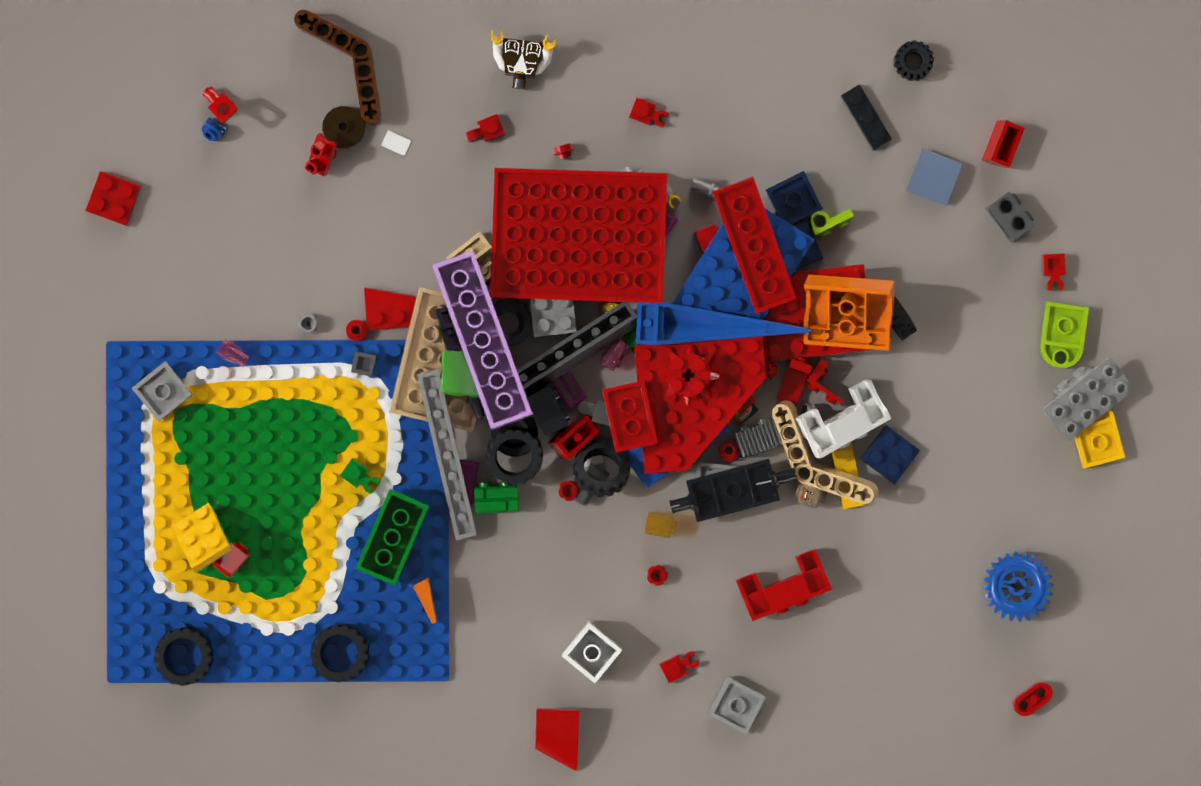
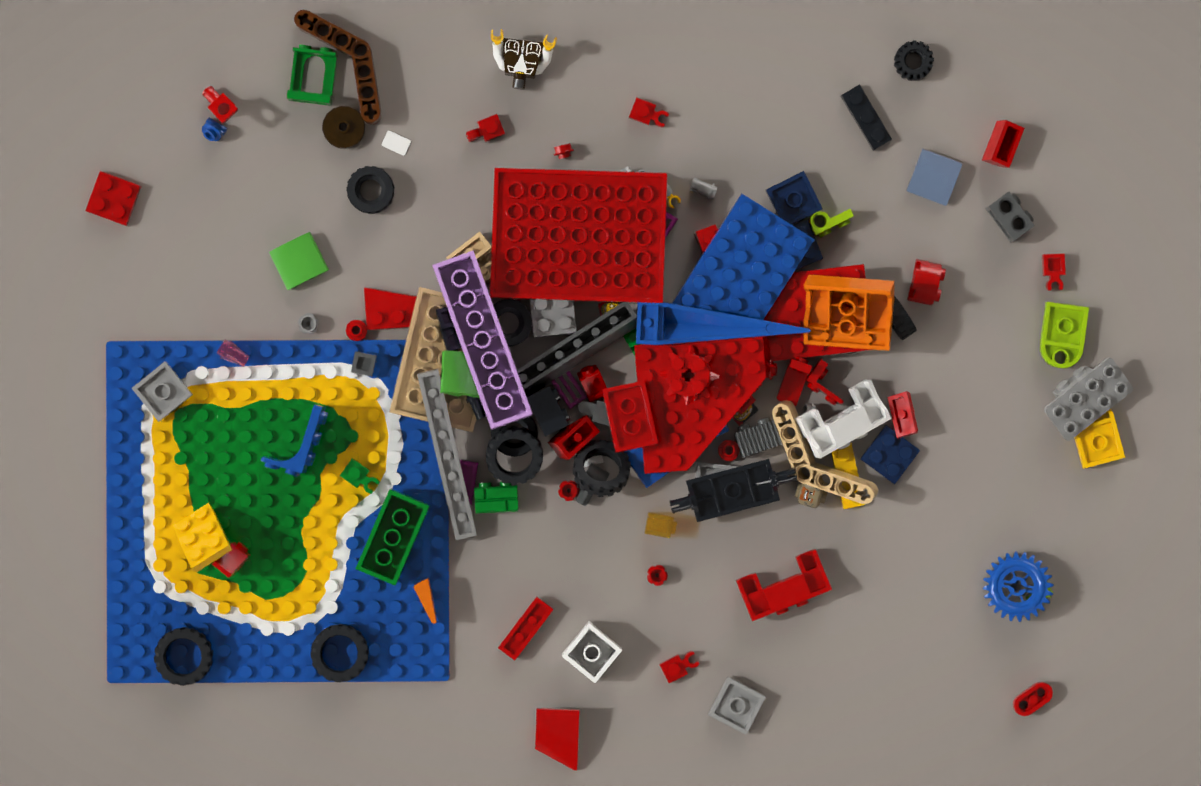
(298, 261): none -> bright green slope
(300, 56): none -> green panel
(305, 456): none -> blue bracket
(321, 155): red hips -> none
(355, 183): none -> black tyre
(525, 628): none -> red plate
(592, 382): none -> red bracket
(613, 356): clear pink cone -> none
(754, 244): red plate -> none
(903, 414): none -> red plate
(926, 282): none -> red cylinder

